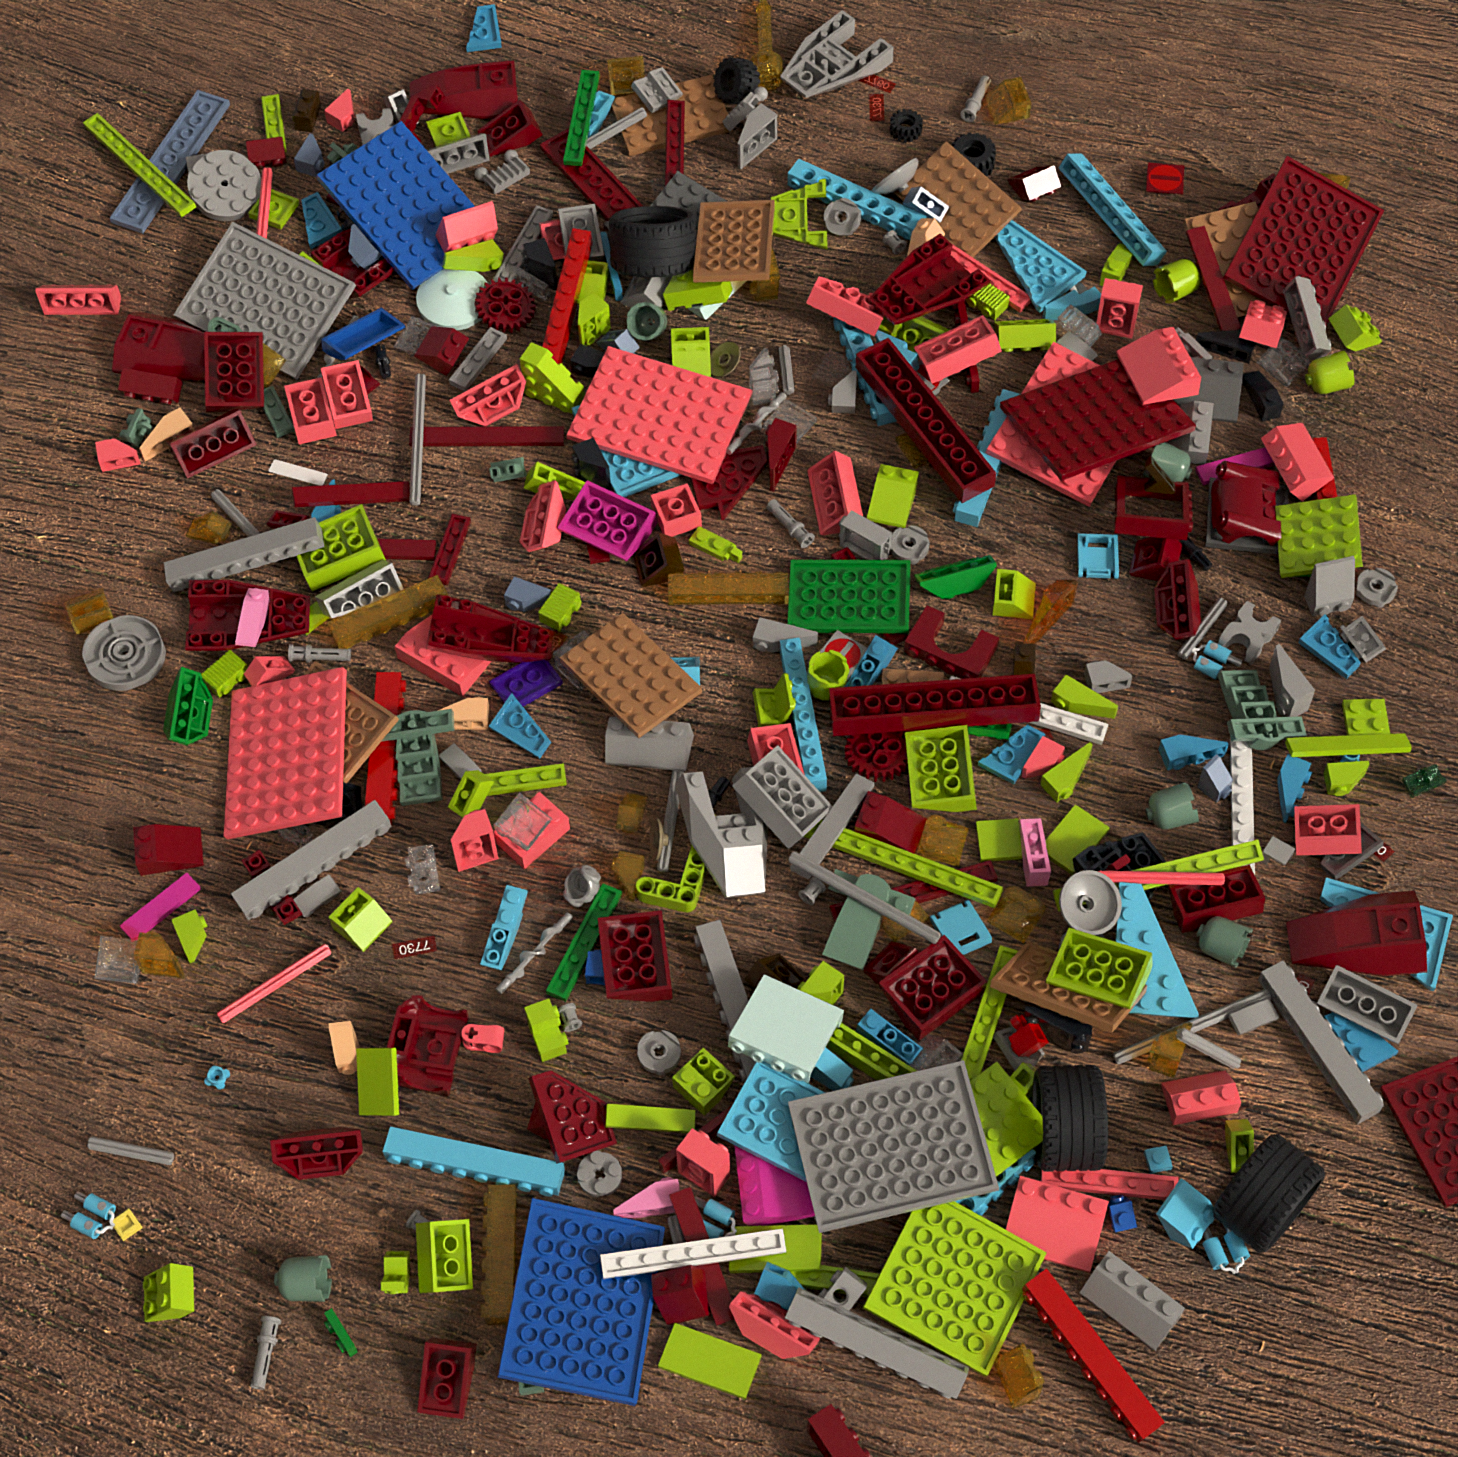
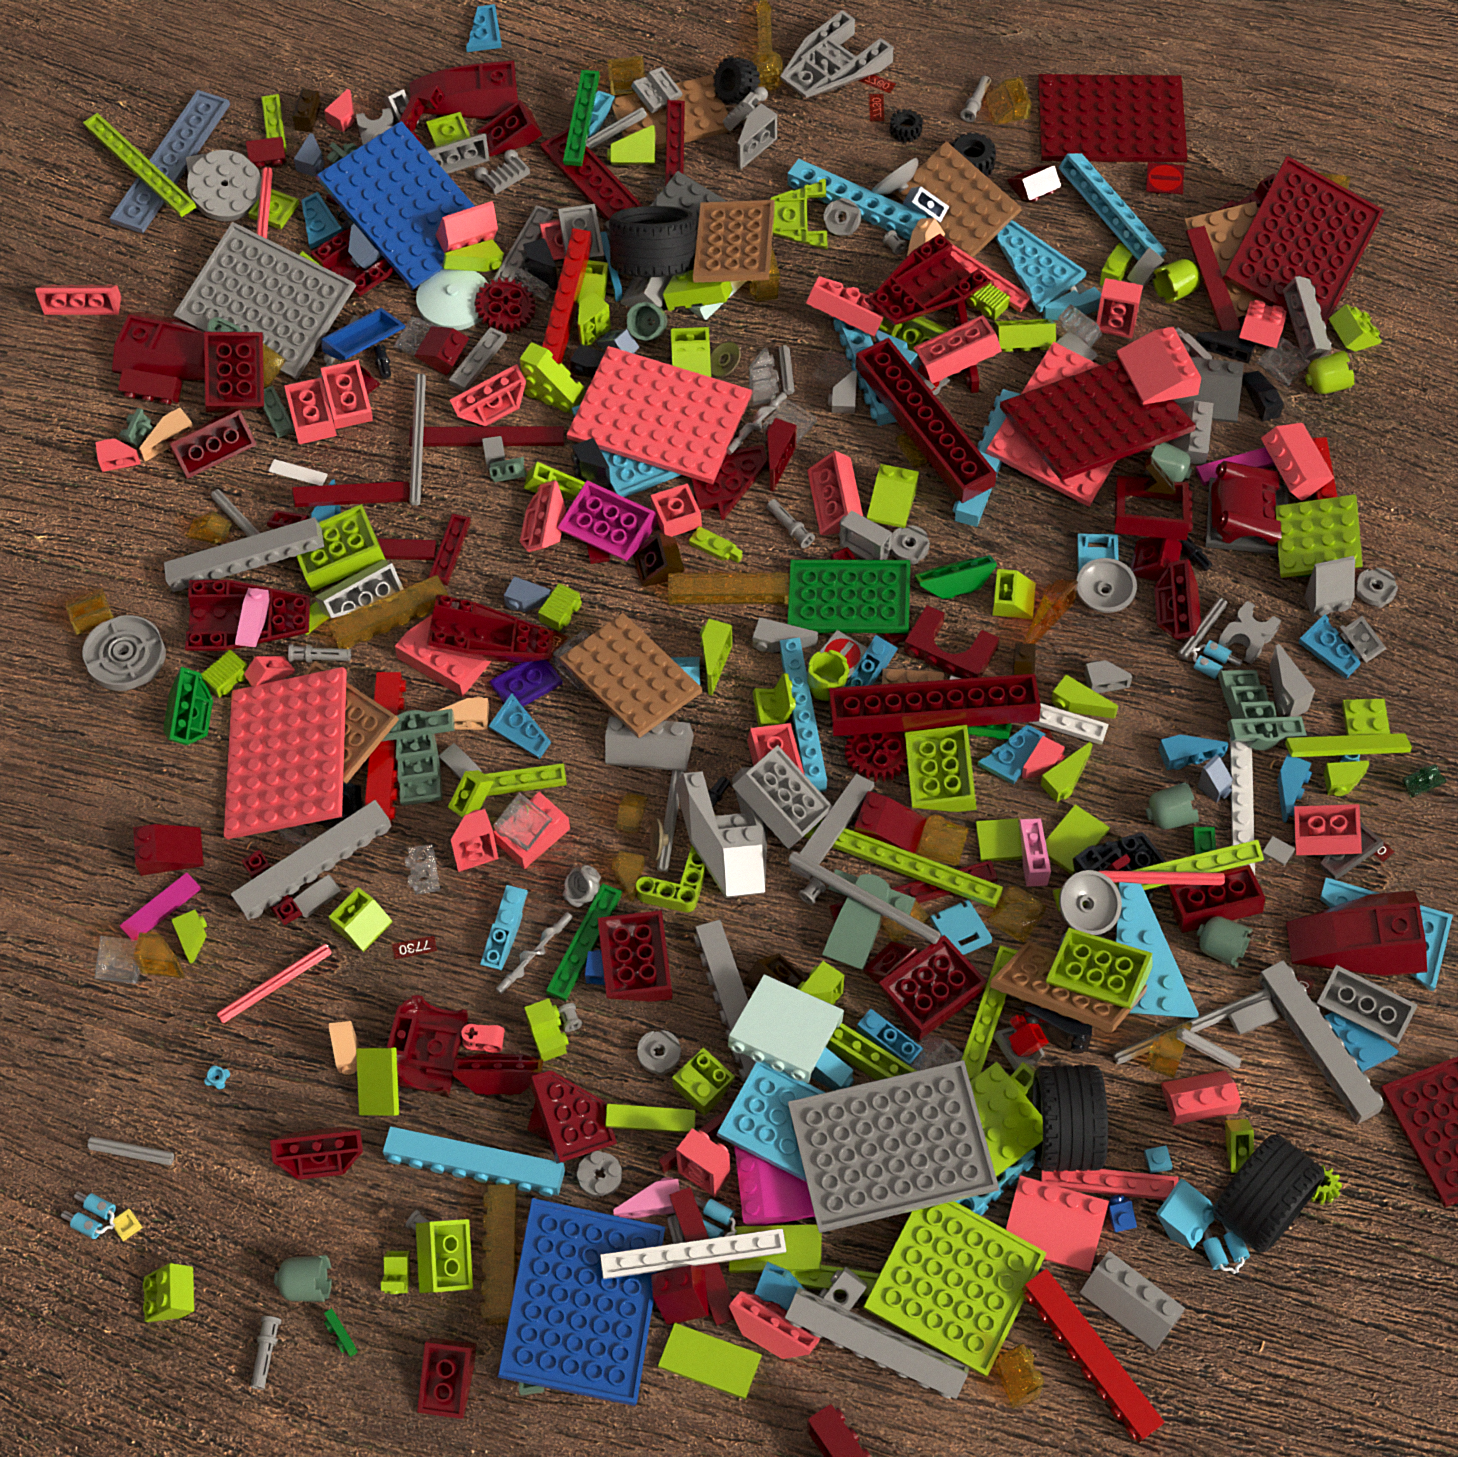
(493, 450): none -> light grey panel
(497, 1072): none -> dark red wedge
(634, 149): none -> lime slope
(716, 648): none -> lime slope
(1109, 576): none -> light grey dish
(1112, 117): none -> dark red plate
(1144, 268): none -> light grey slope
(1203, 839): none -> green plate
(1330, 1188): none -> lime gear

